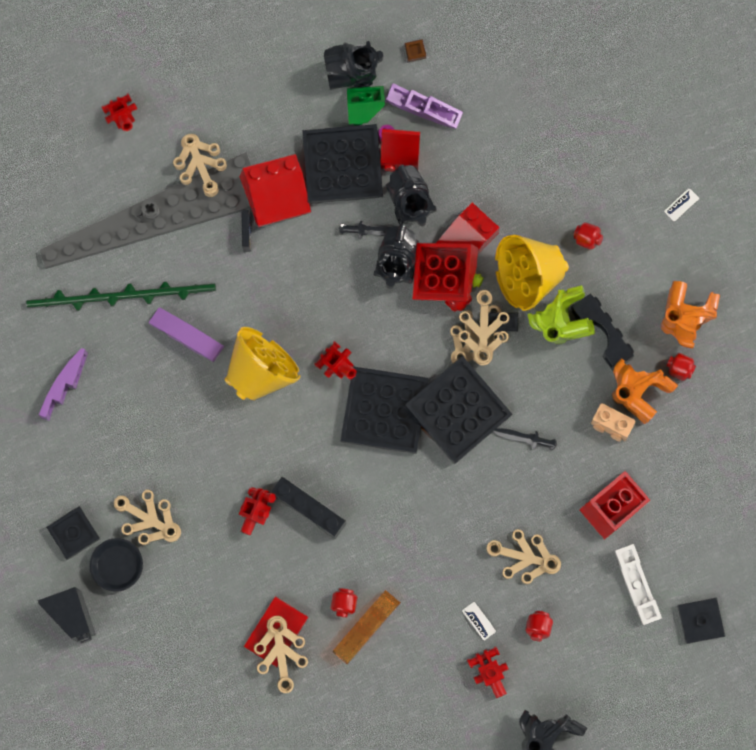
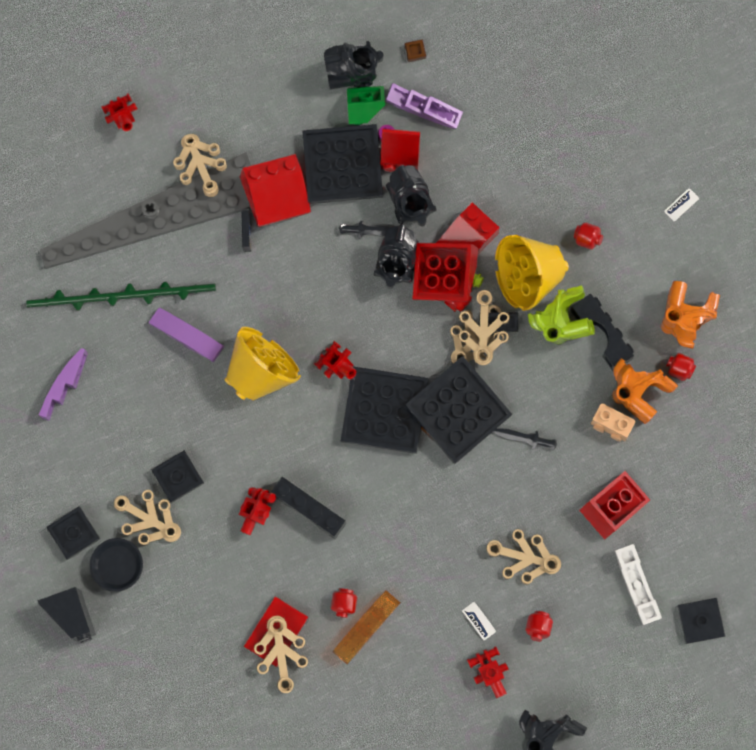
(177, 476): none -> black plate

